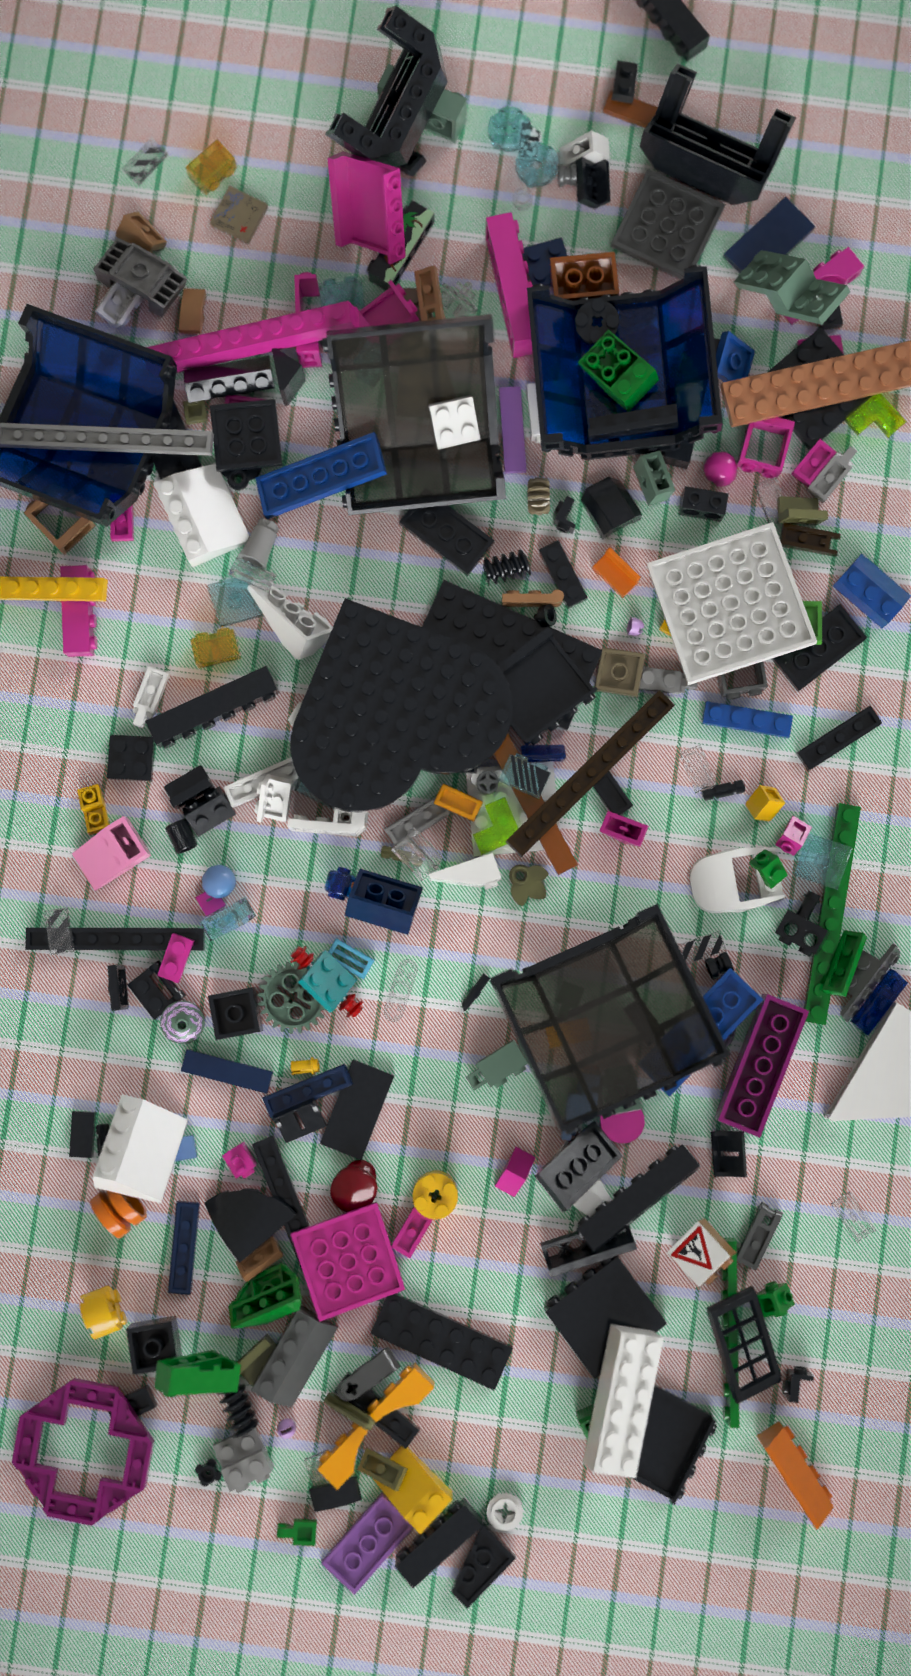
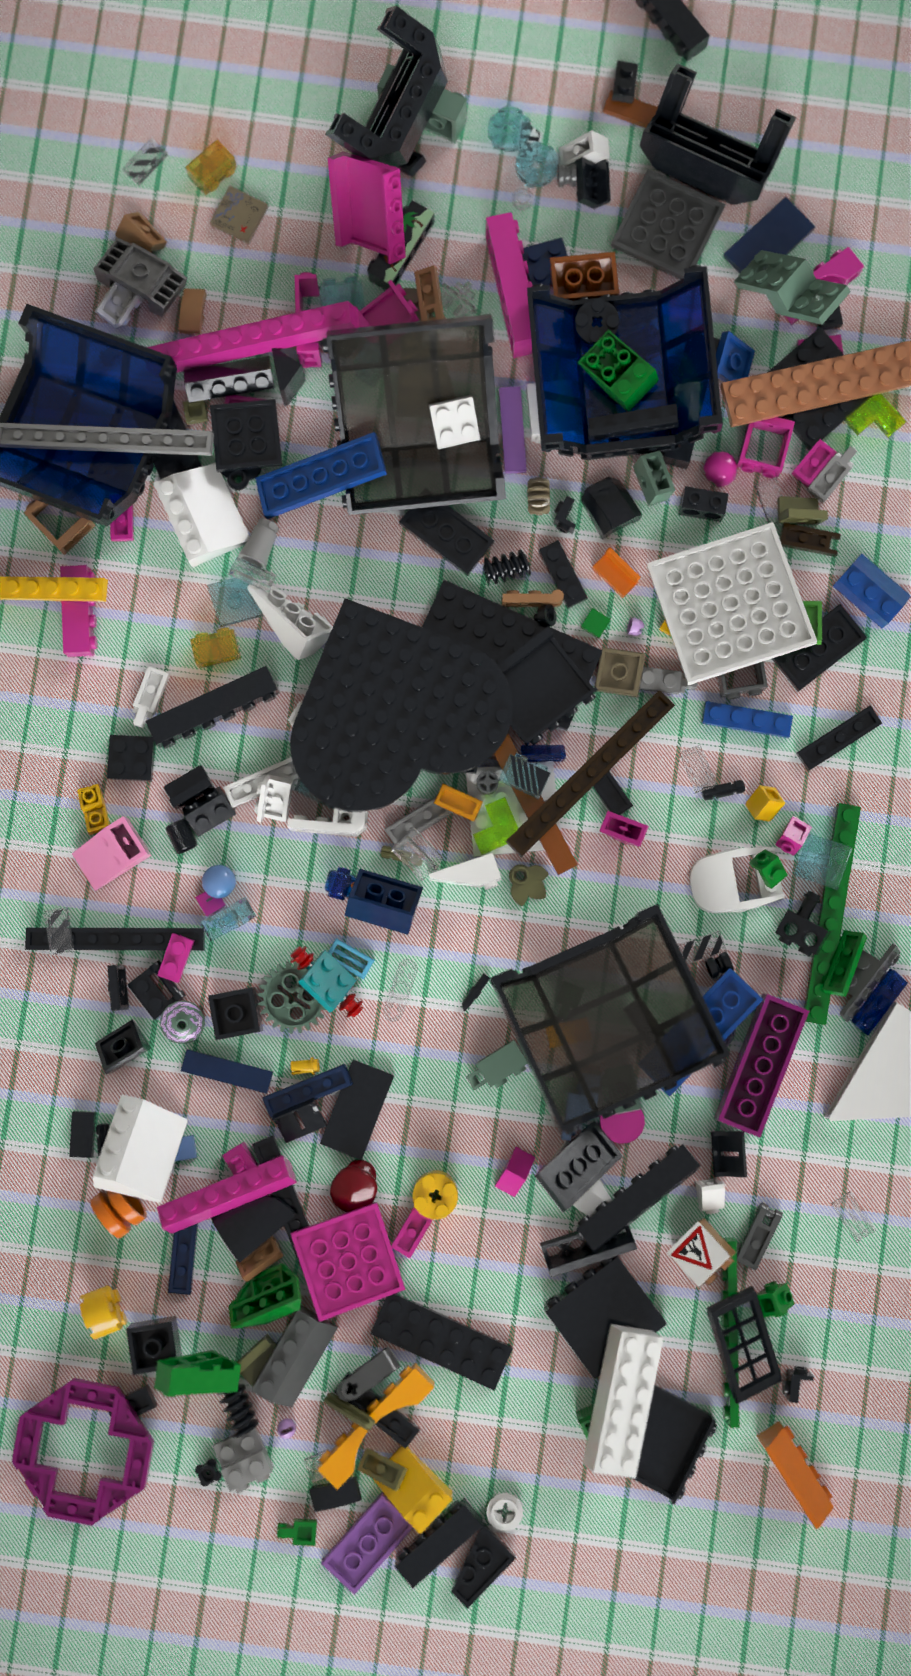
(121, 1047): none -> black slope
(226, 1194): none -> dark pink brick
(595, 623): none -> green tile
(710, 1195): none -> white slope

